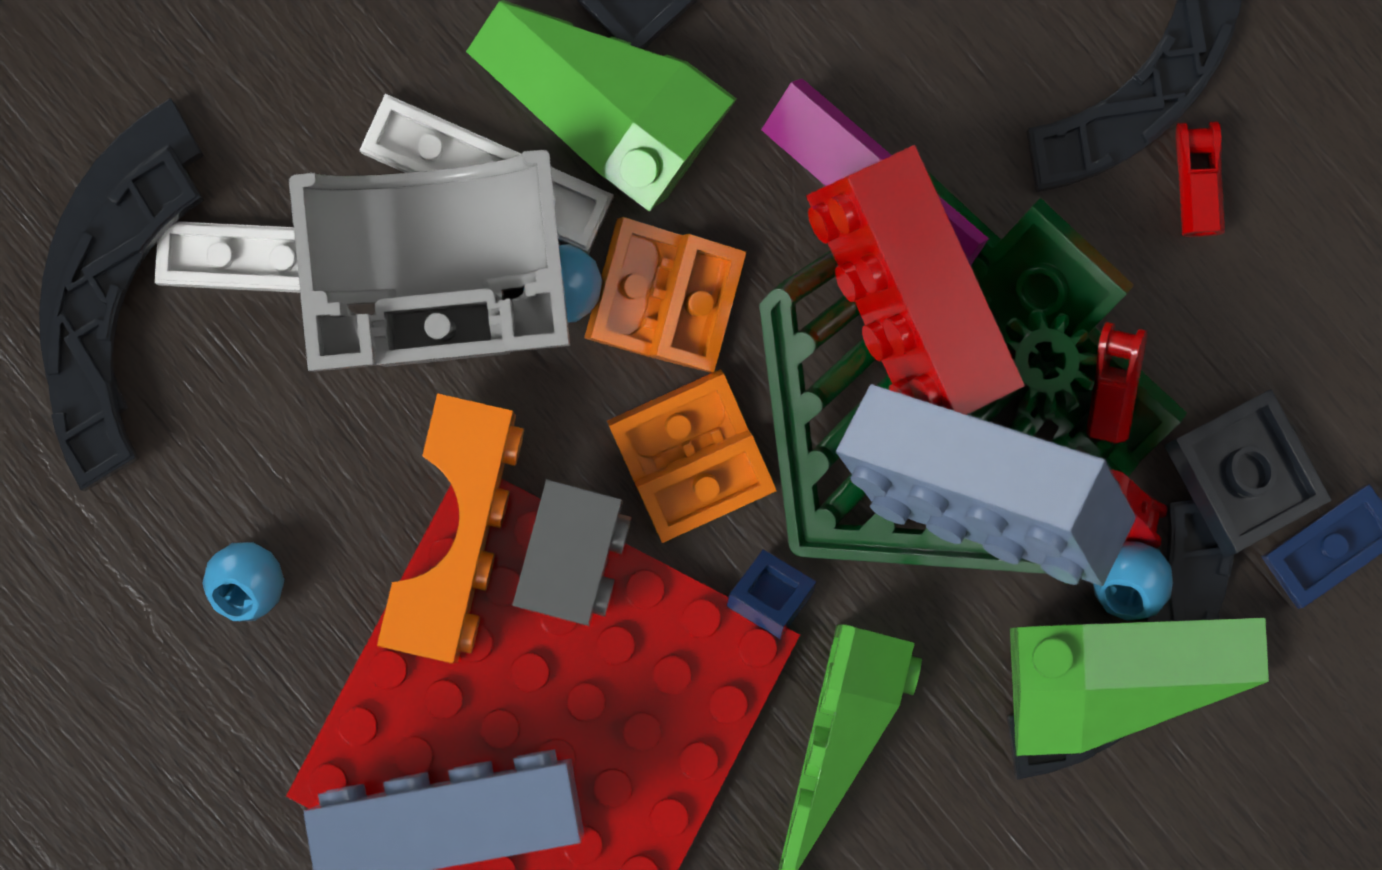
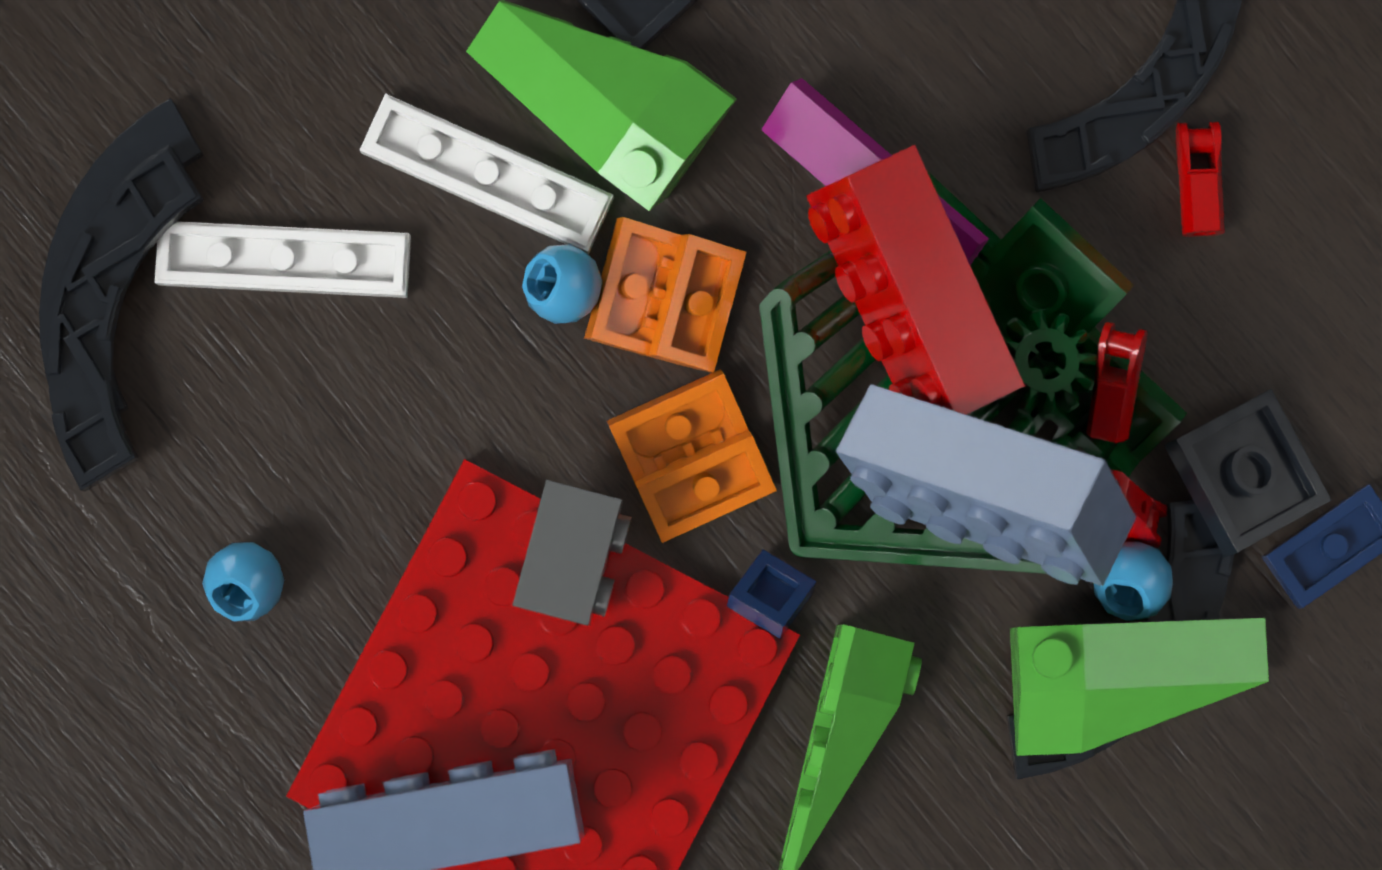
(432, 611): orange arch -> none
(433, 262): light grey piece -> none

